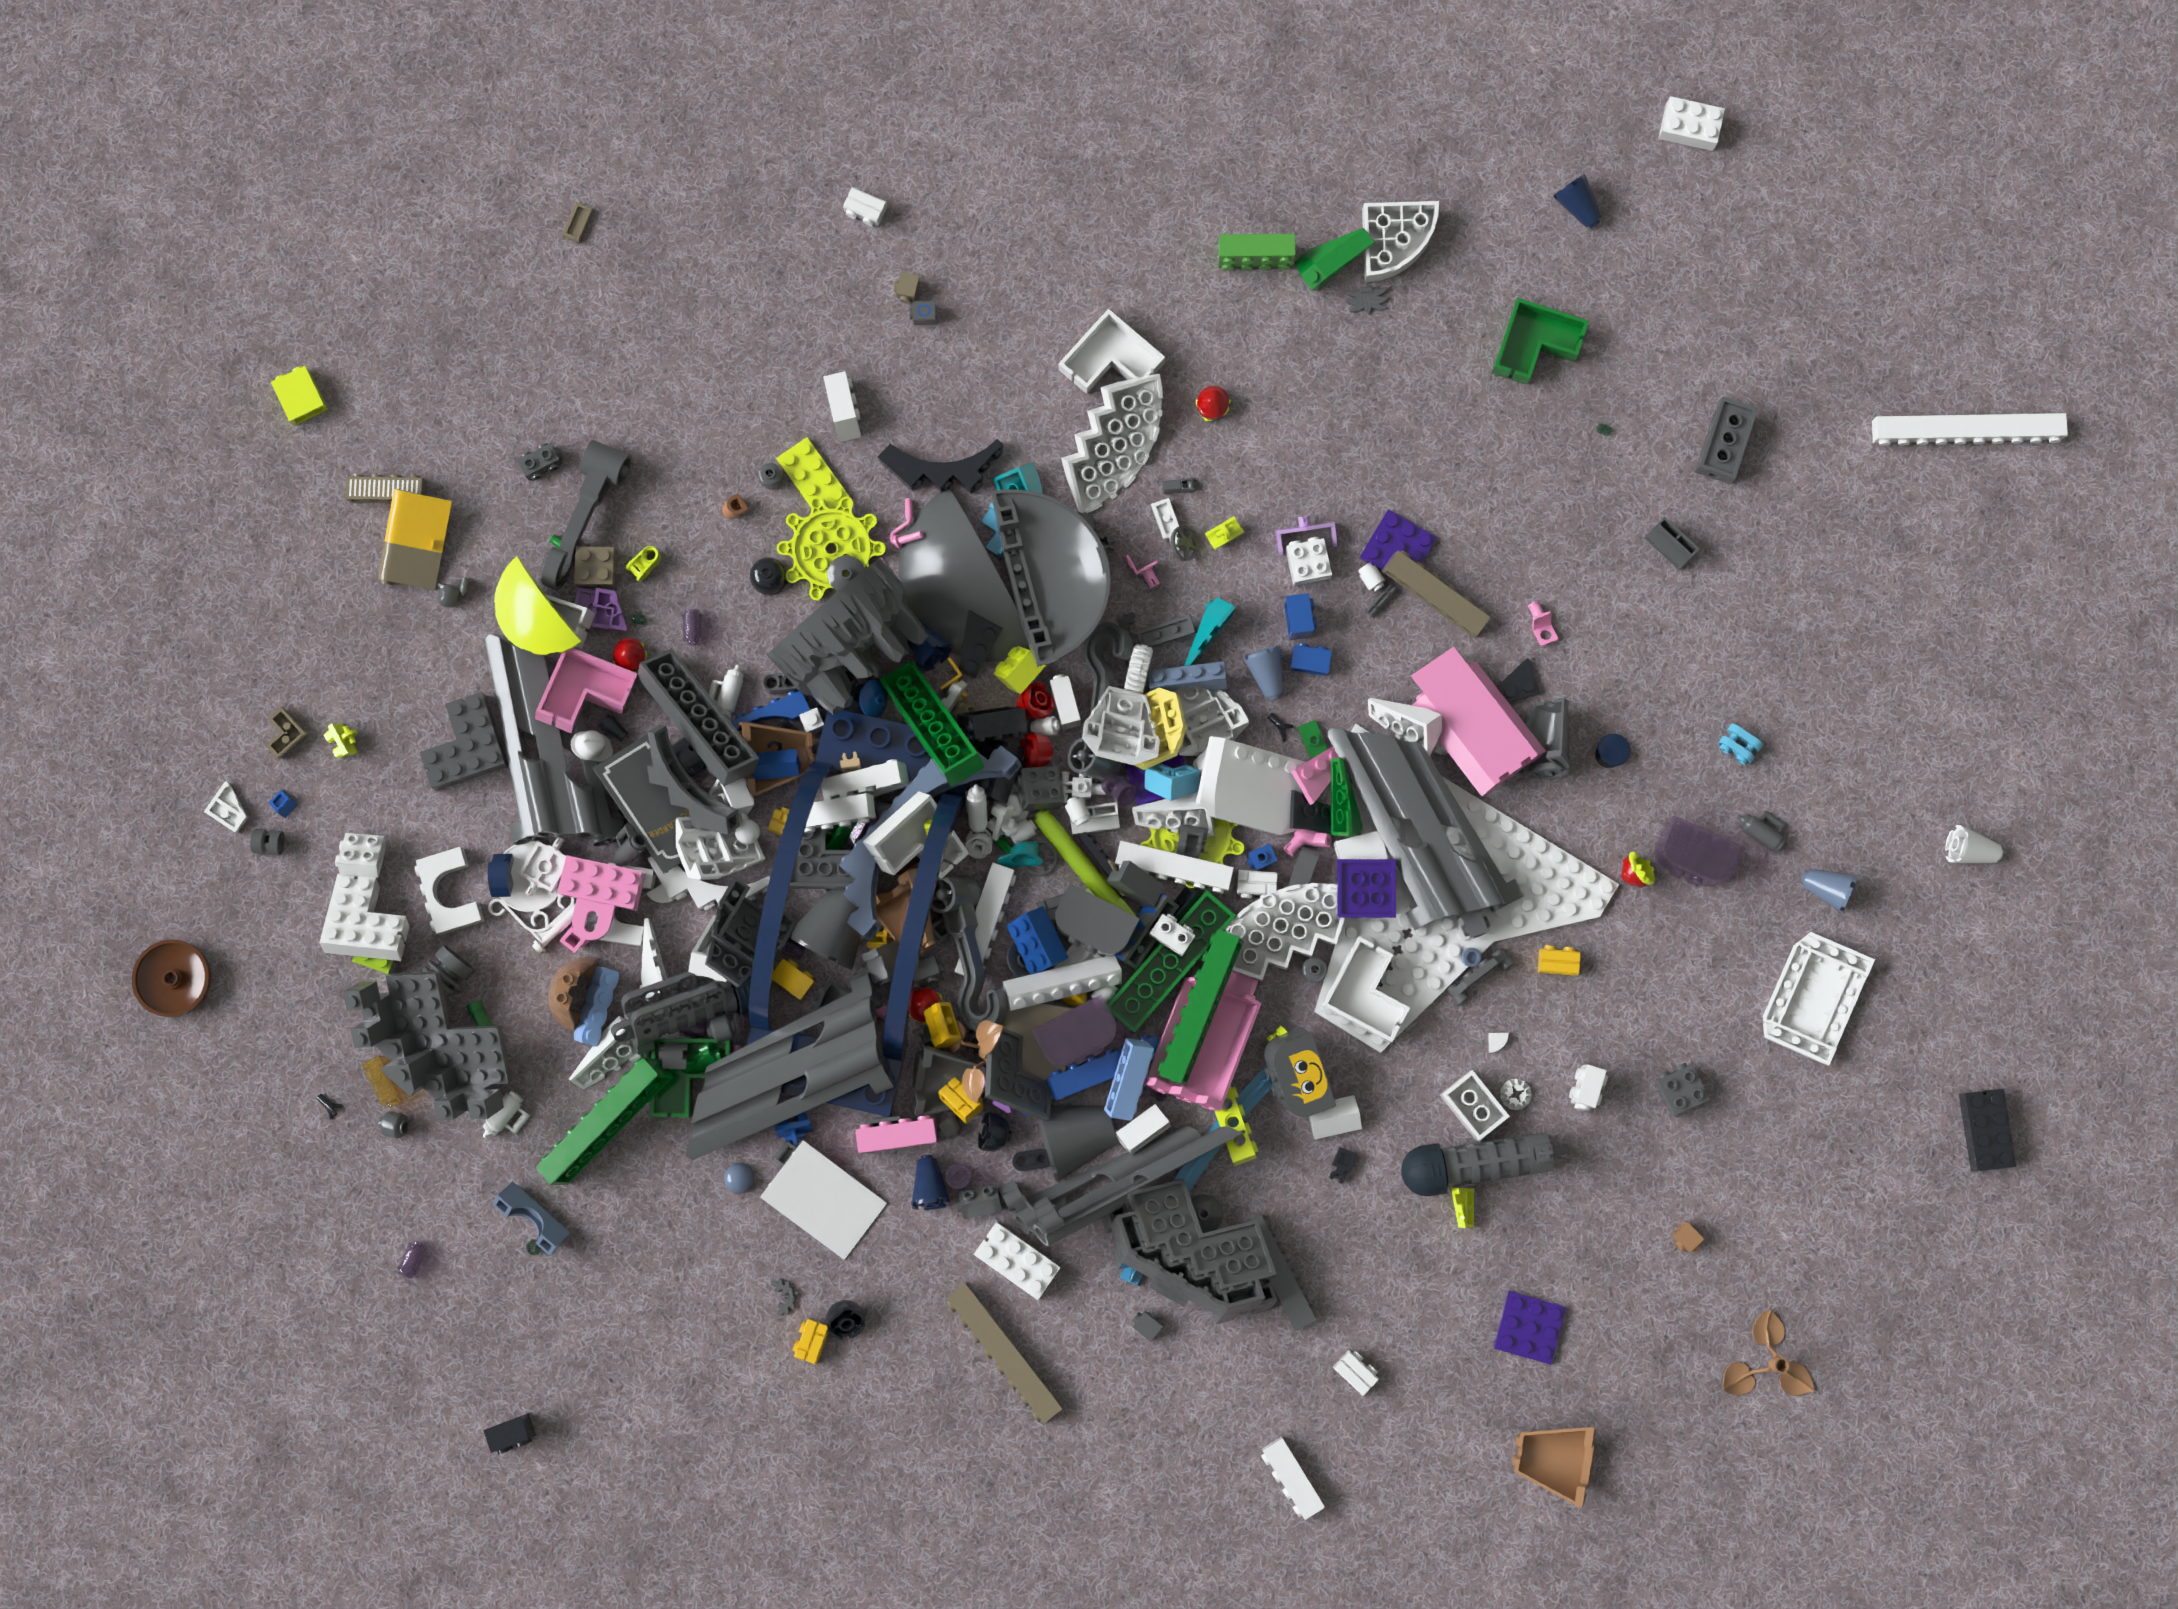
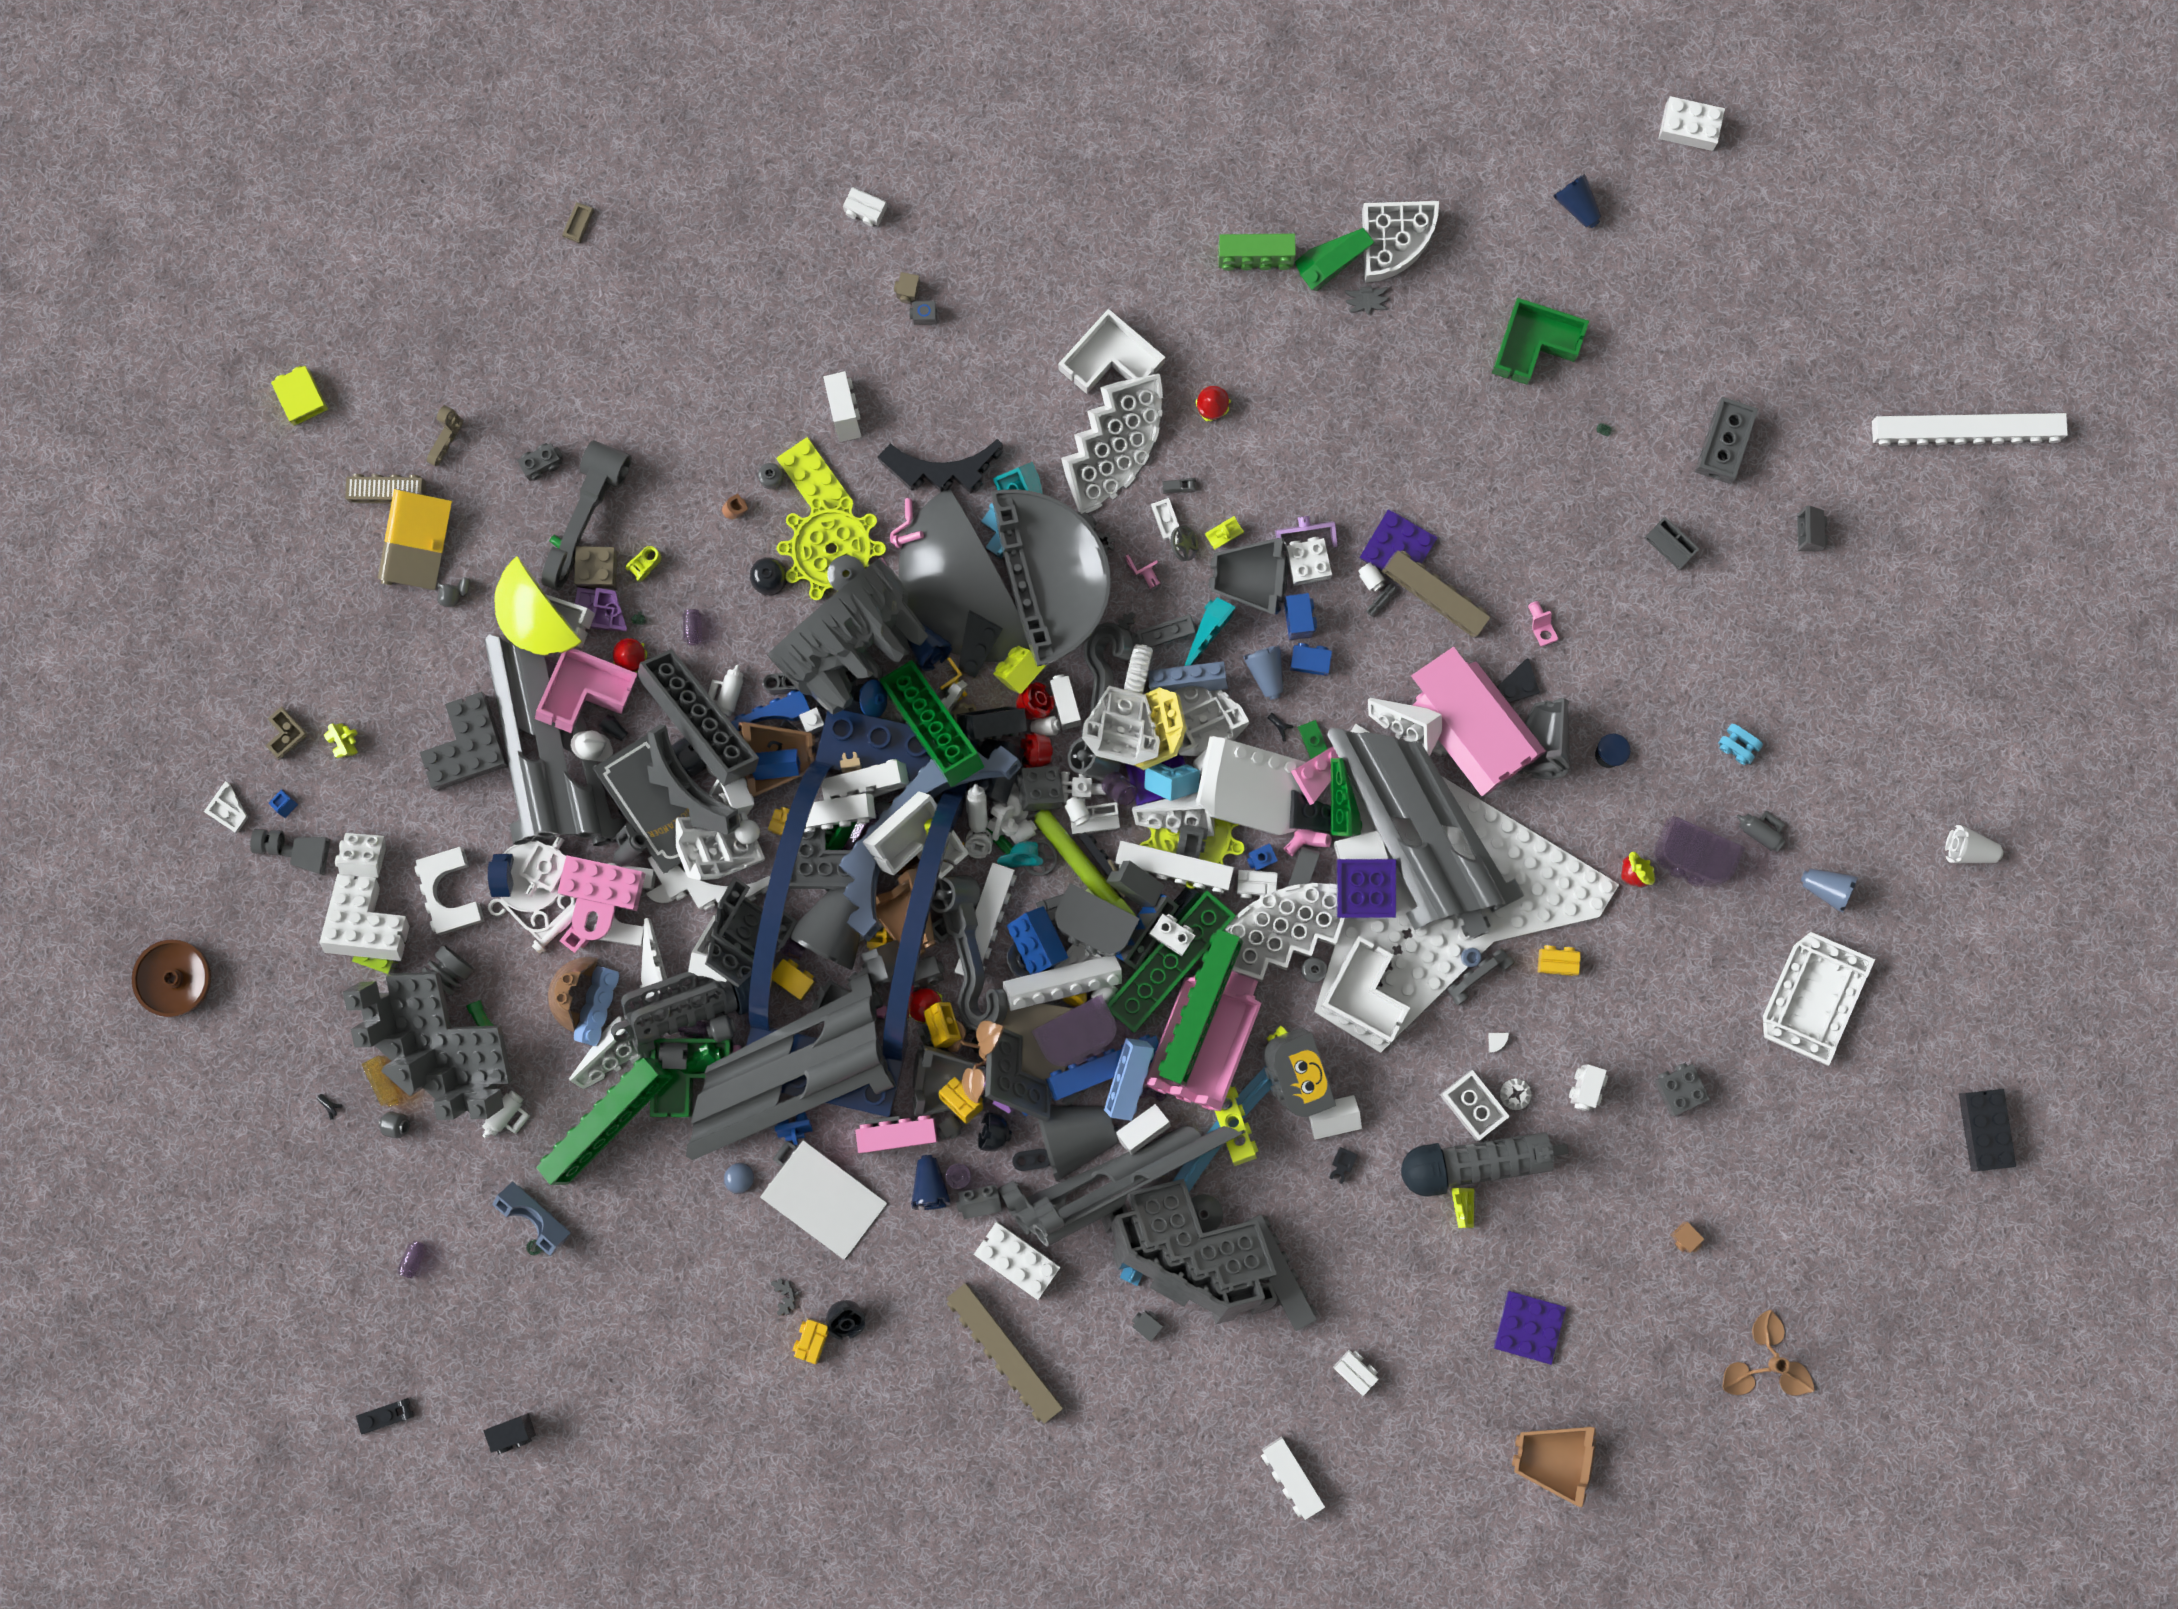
(308, 853): none -> dark grey torso
(384, 1416): none -> black plate
(452, 423): none -> dark tan beam
(1252, 574): none -> dark grey cone
(1811, 529): none -> dark grey slope

